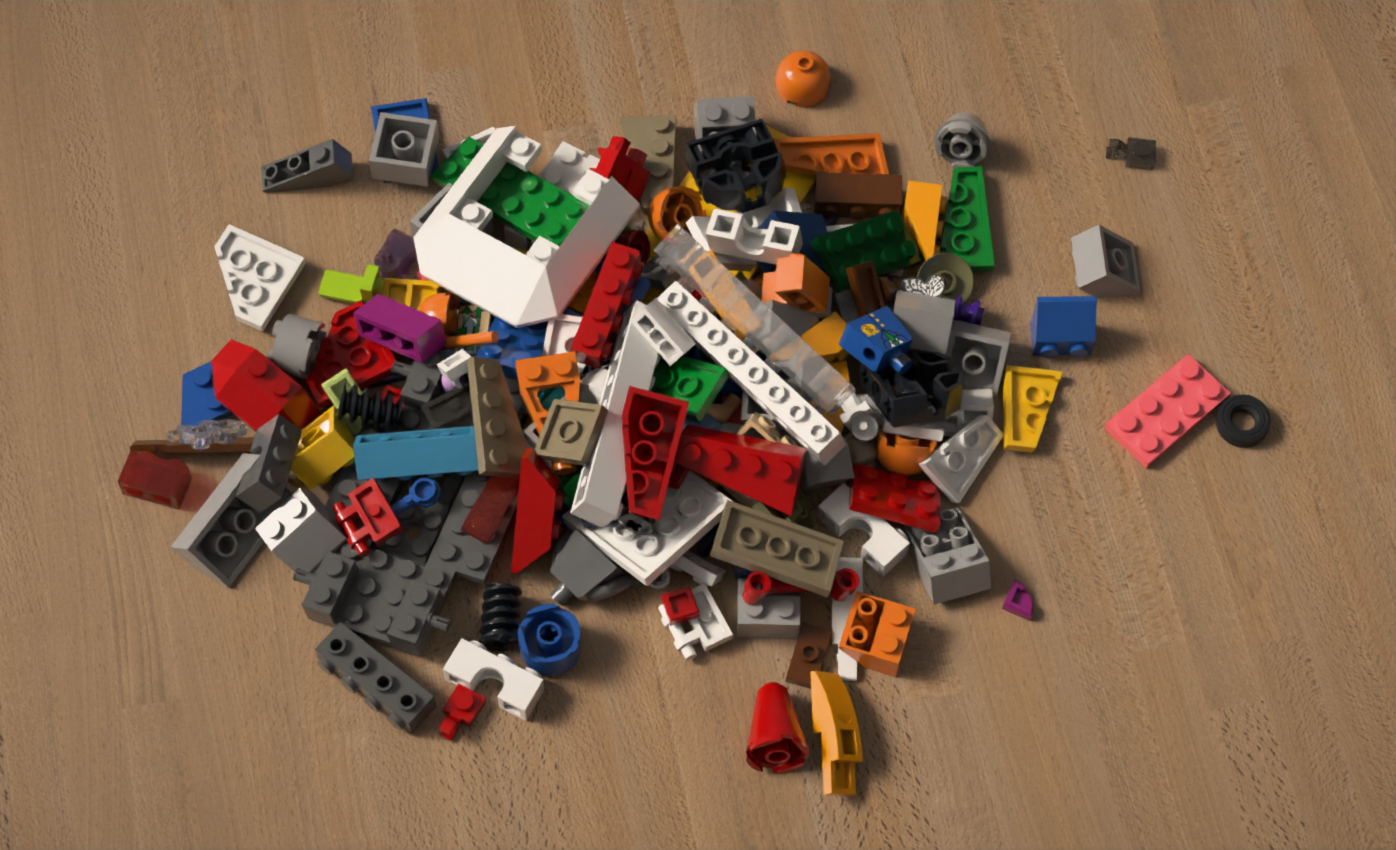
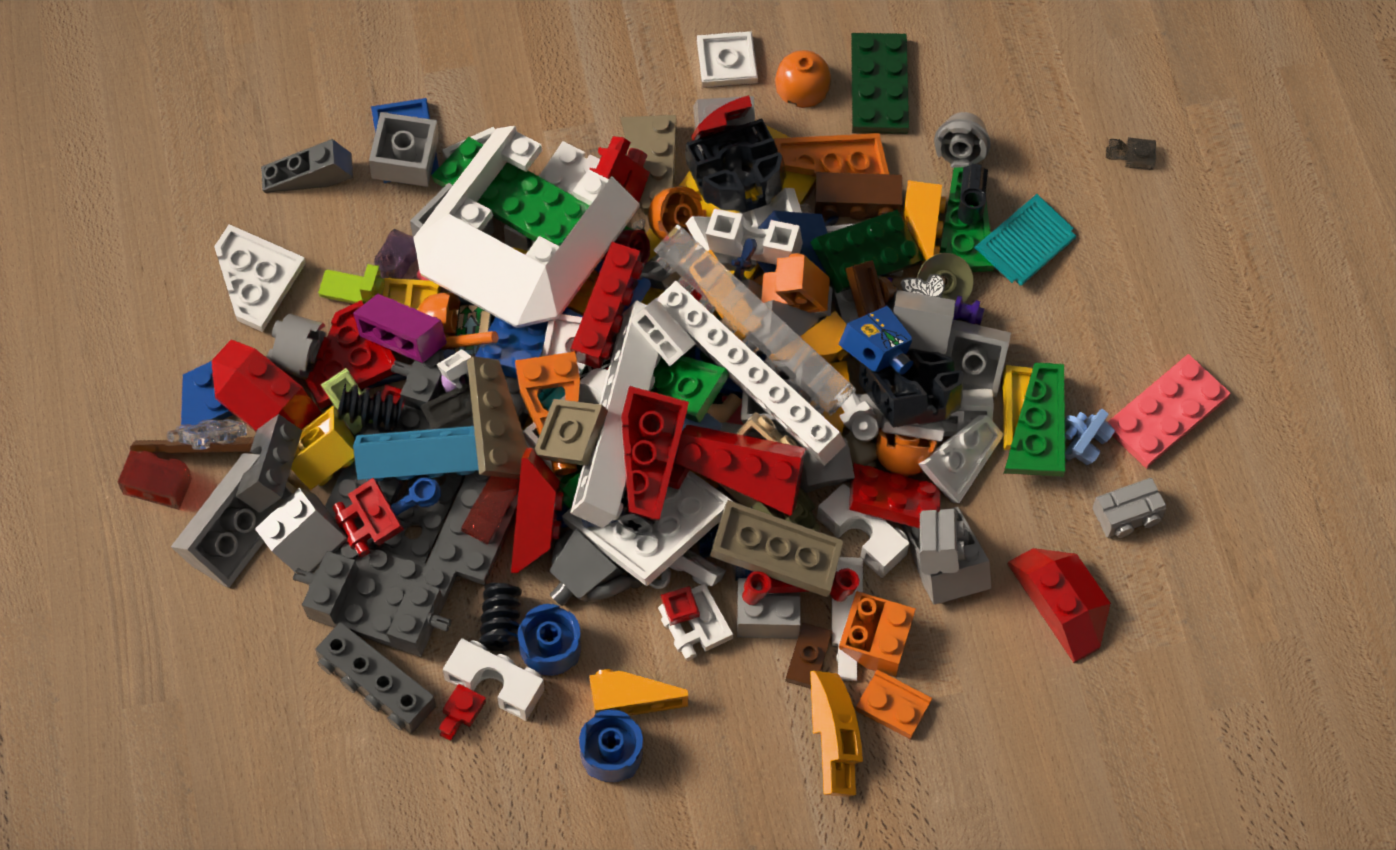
(615, 763): none -> blue brick
(633, 693): none -> light orange slope
(717, 119): none -> red slope
(727, 59): none -> white tile
(744, 262): none -> dark blue piece
(775, 732): red cone -> none
(879, 83): none -> dark green plate
(893, 704): none -> orange plate
(940, 542): none -> light grey brick
(972, 194): none -> black piece
(1019, 601): magenta tile -> none
(1027, 240): none -> teal window
(1040, 430): none -> green wing
(1063, 326): blue slope -> none
(1065, 598): none -> red wedge
(1095, 427): none -> light blue hips
(1105, 263): light grey slope -> none
(1129, 508): none -> light grey brick
(1246, 404): black tyre -> none

